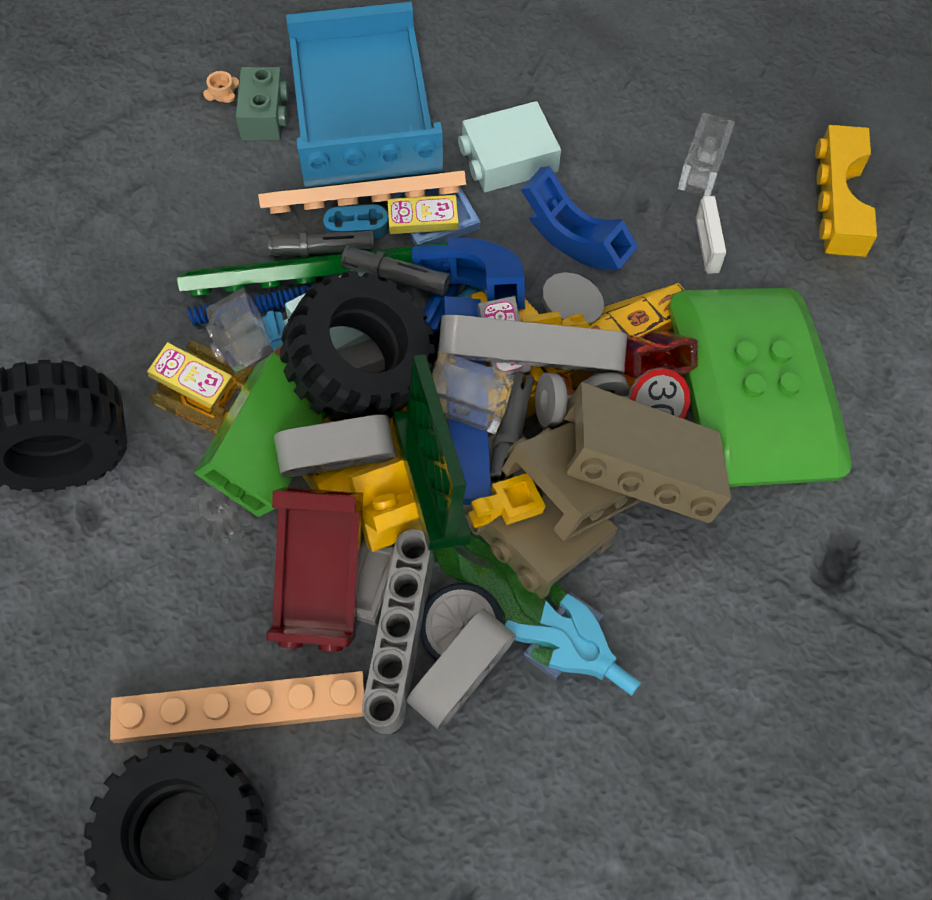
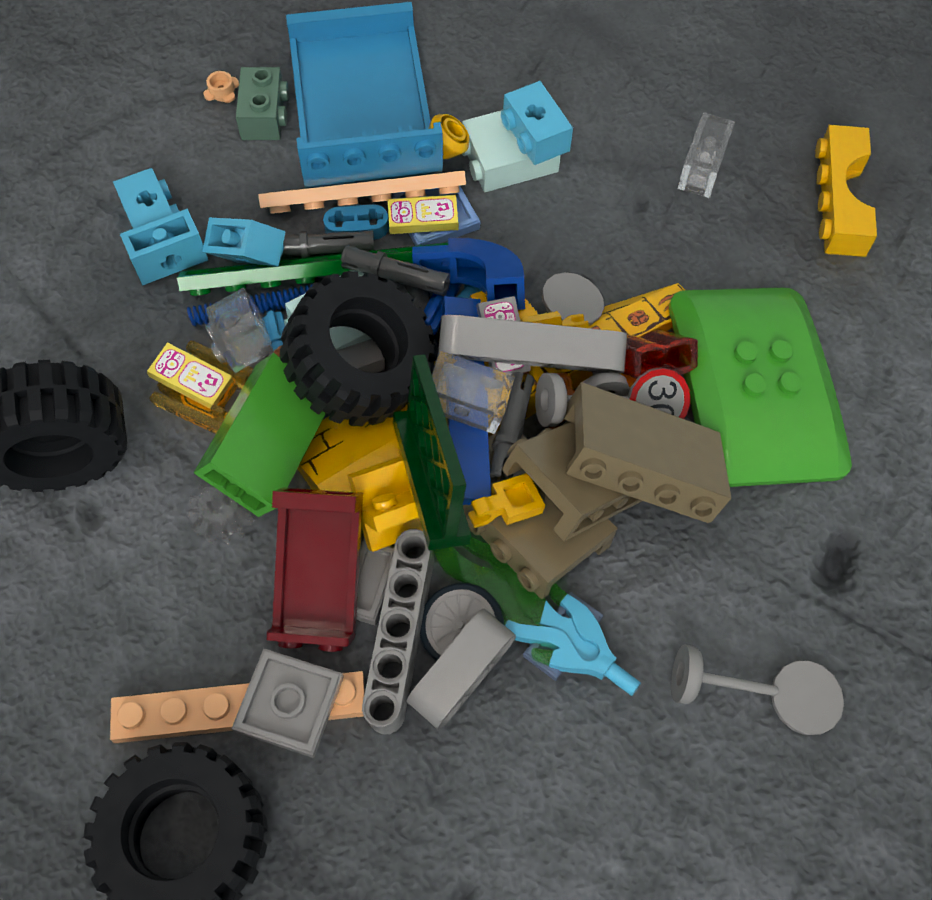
(144, 197): none -> medium azure brick
(164, 246): none -> medium azure brick
(244, 241): none -> medium azure brick
(288, 703): none -> light grey tile
(334, 445): light grey beam -> none
(454, 135): none -> yellow cone
(536, 123): none -> medium azure brick
(572, 231): blue arch -> none
(710, 235): white tile -> none
(801, 692): none -> light grey piece

